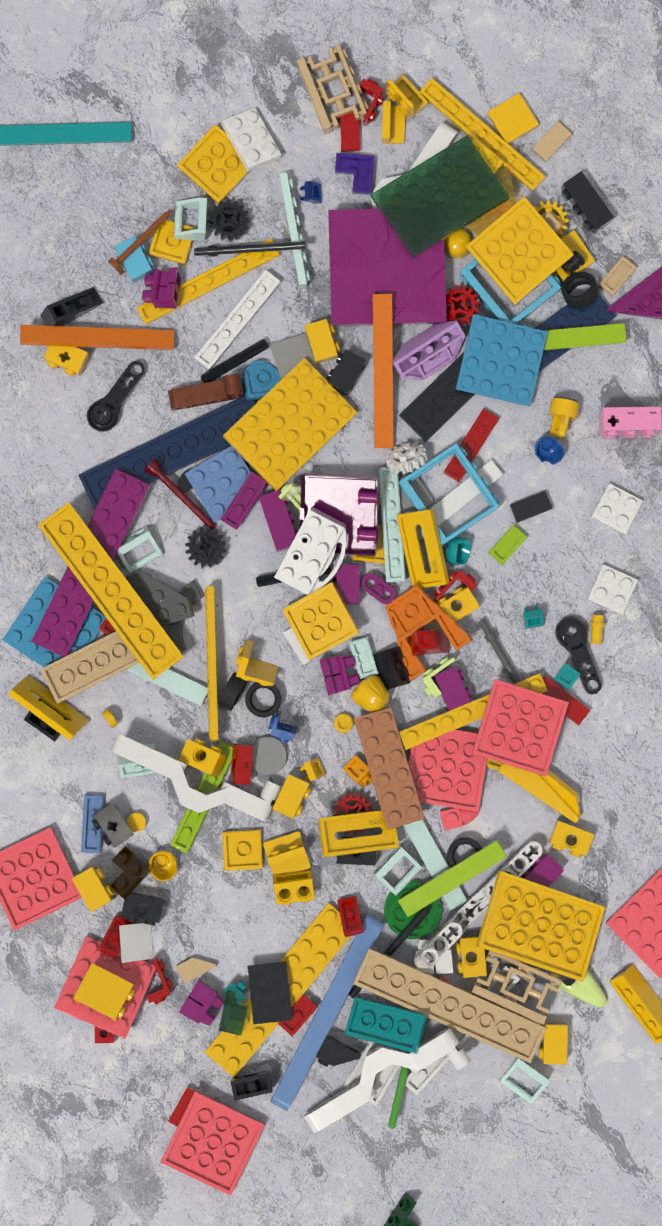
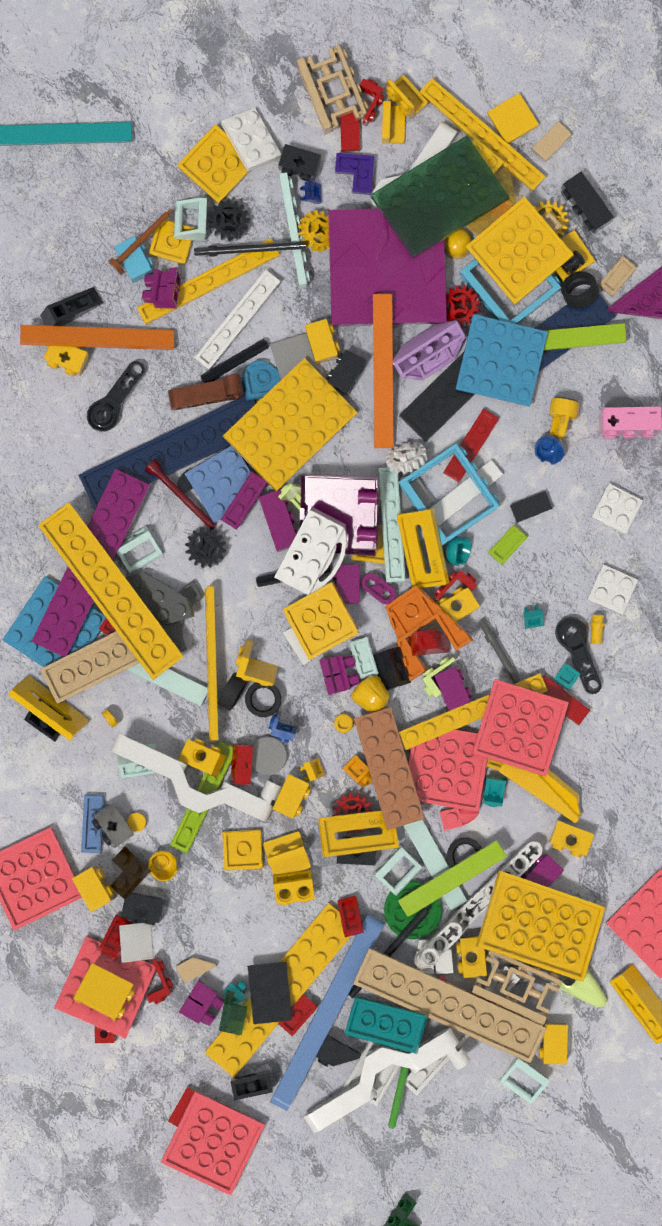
(292, 155): none -> black brick
(310, 225): none -> yellow gear
(494, 791): none -> teal bracket

